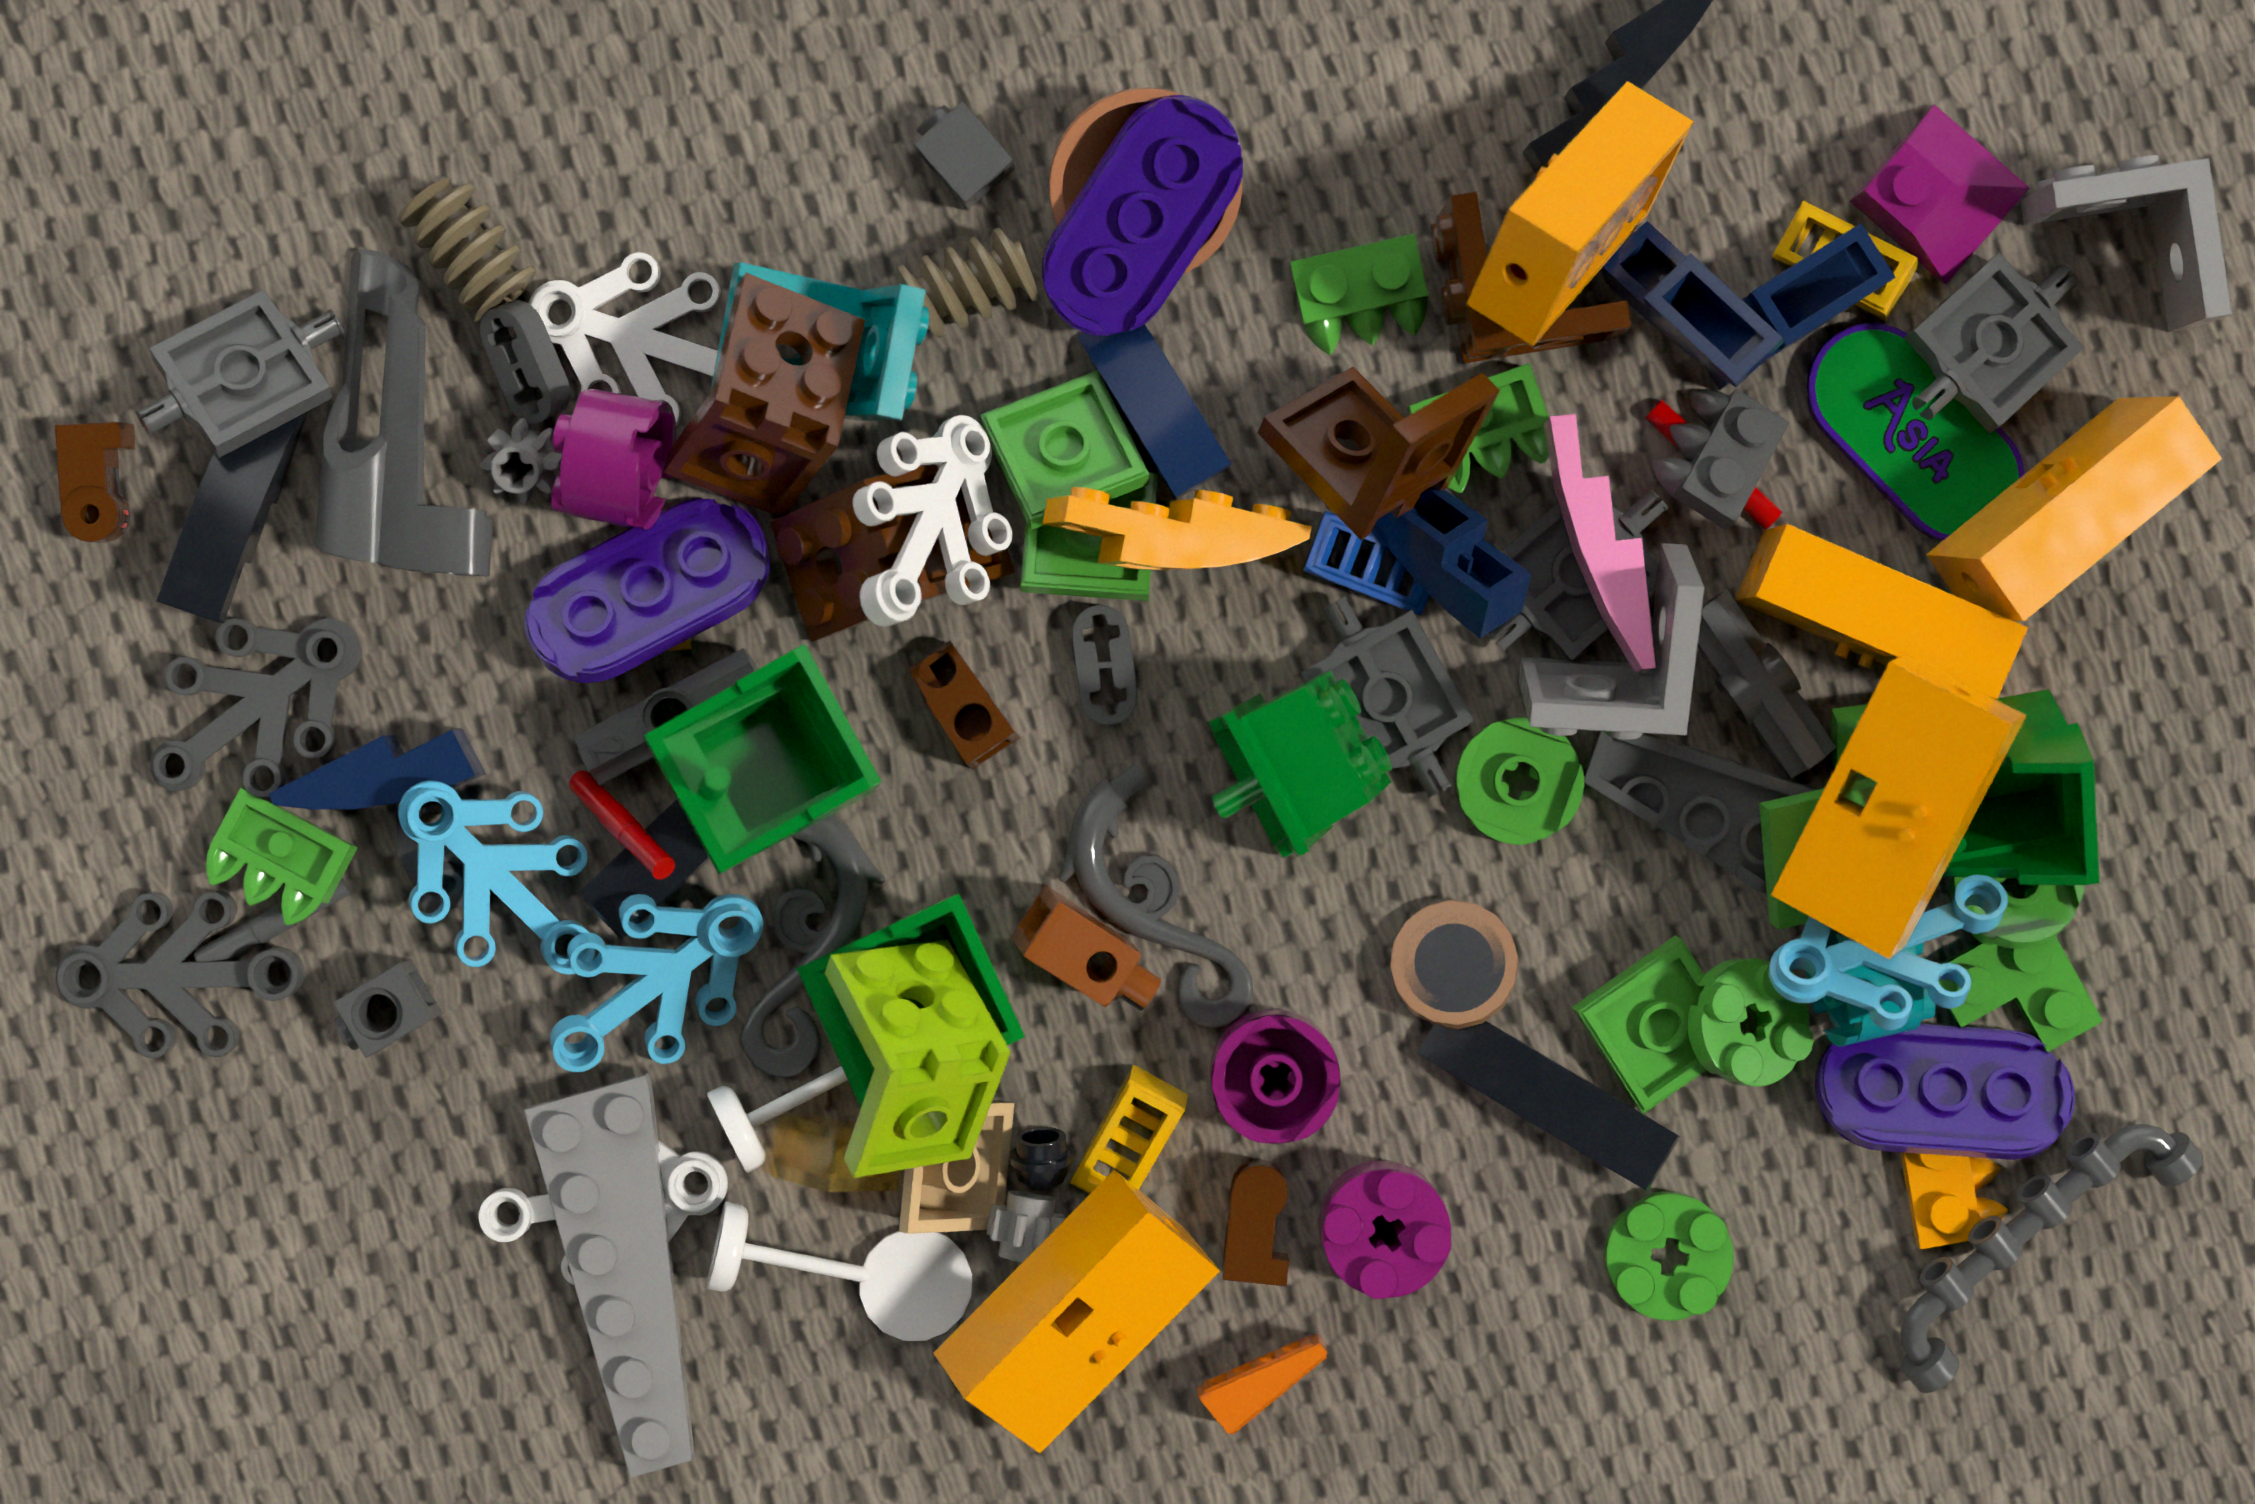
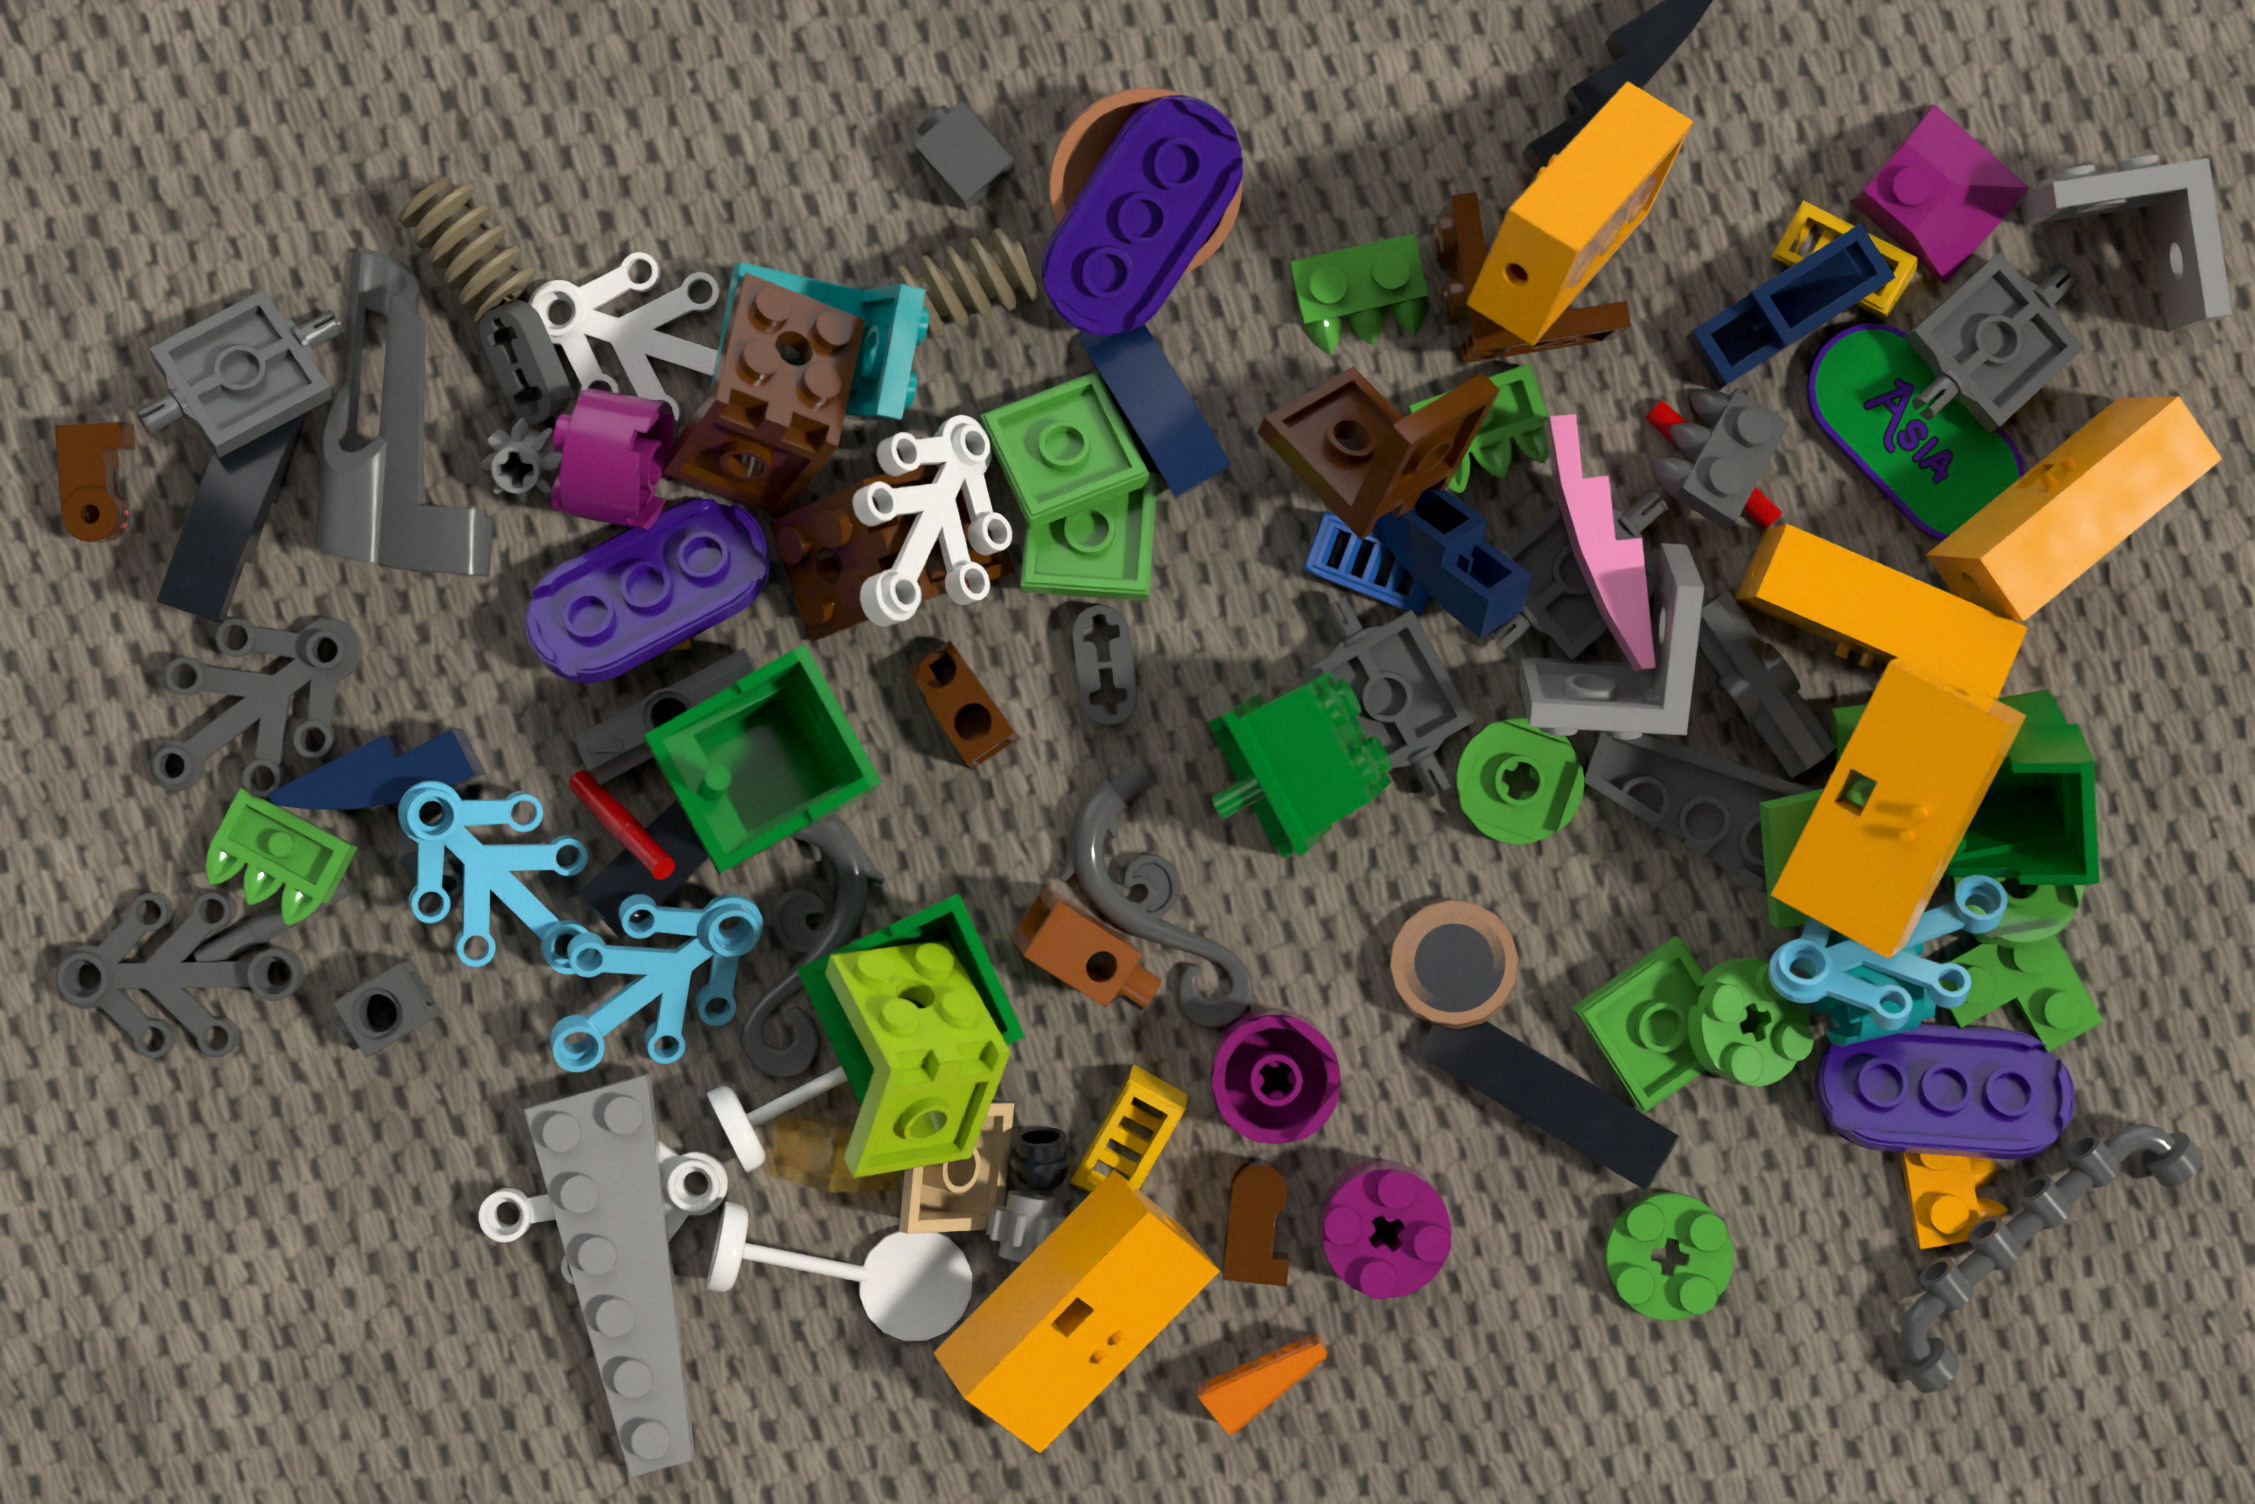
(1181, 537): light orange slope -> none
(1690, 305): dark blue slope -> none

